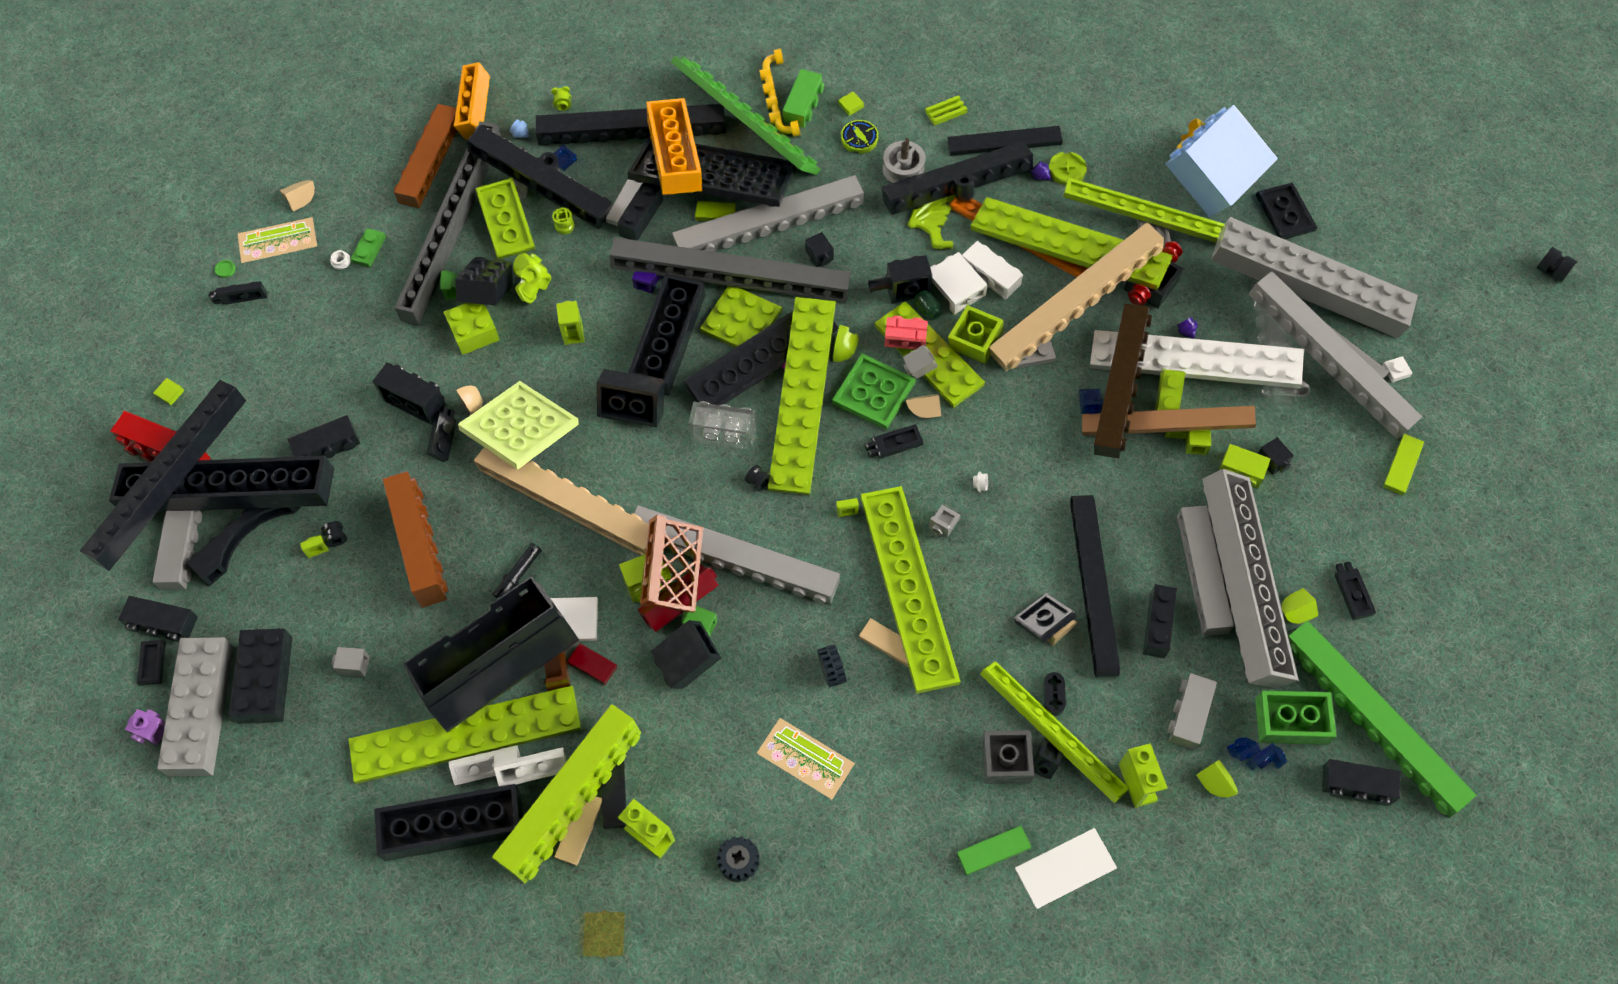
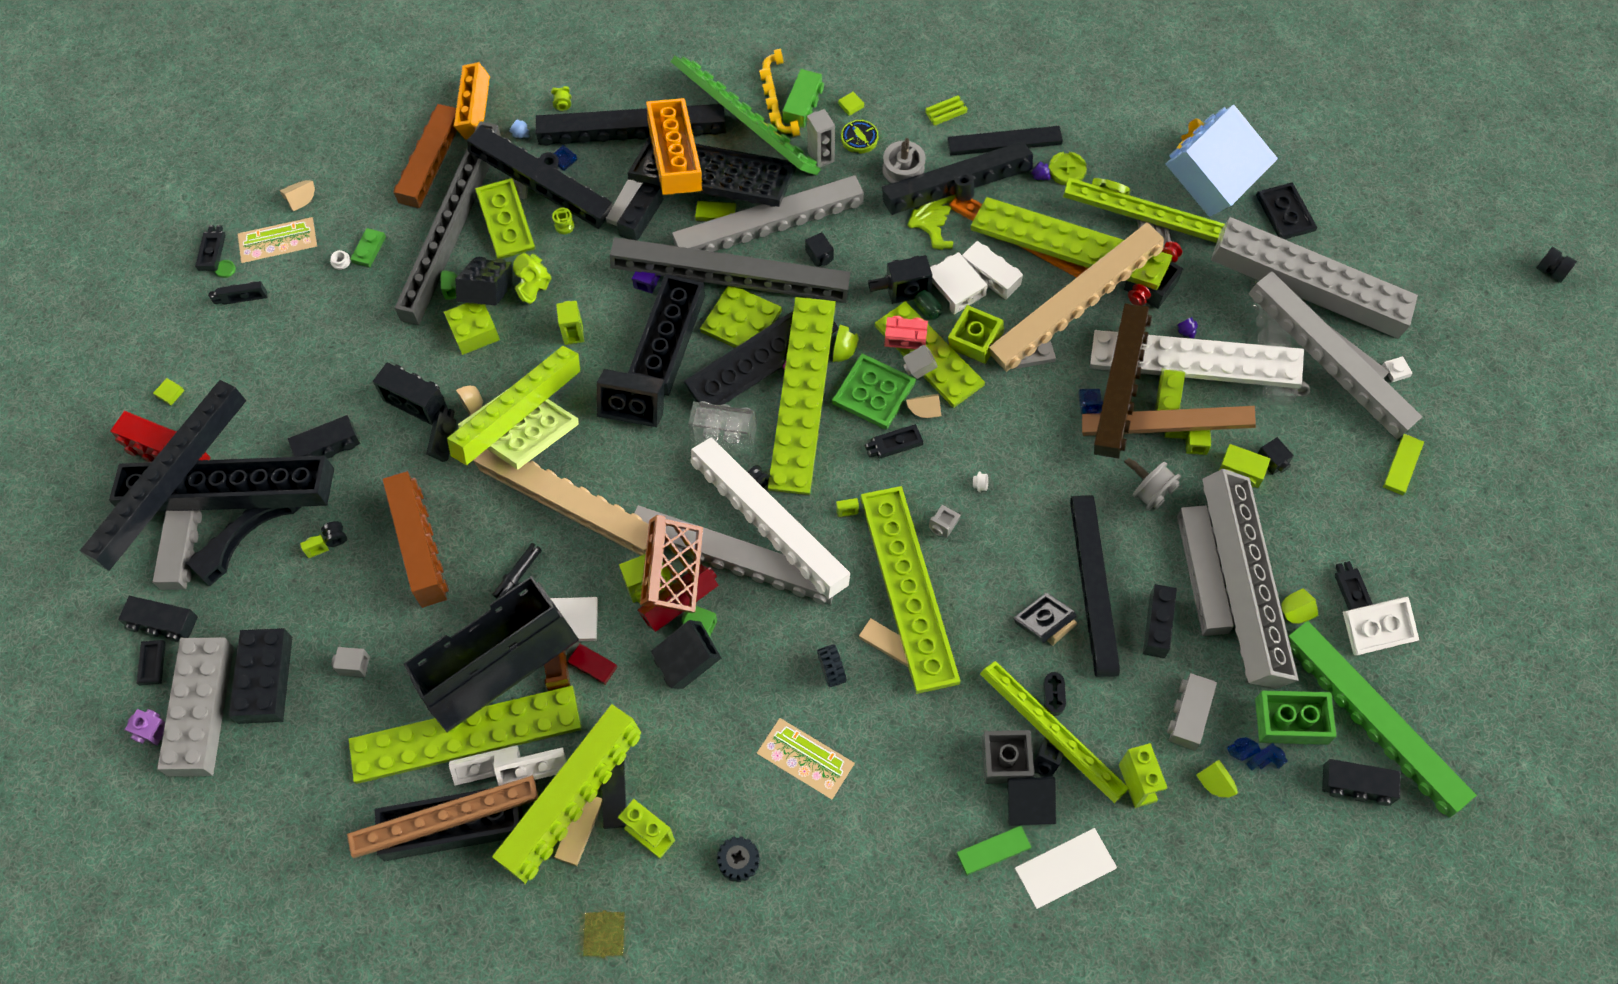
(210, 249): none -> black hinge
(442, 816): none -> medium nougat tile
(513, 405): none -> lime brick
(770, 518): none -> white brick
(821, 138): none -> light grey brick
(1031, 801): none -> black tile
(1108, 184): none -> lime tile
(1155, 484): none -> light grey wheel
(1380, 625): none -> white tile

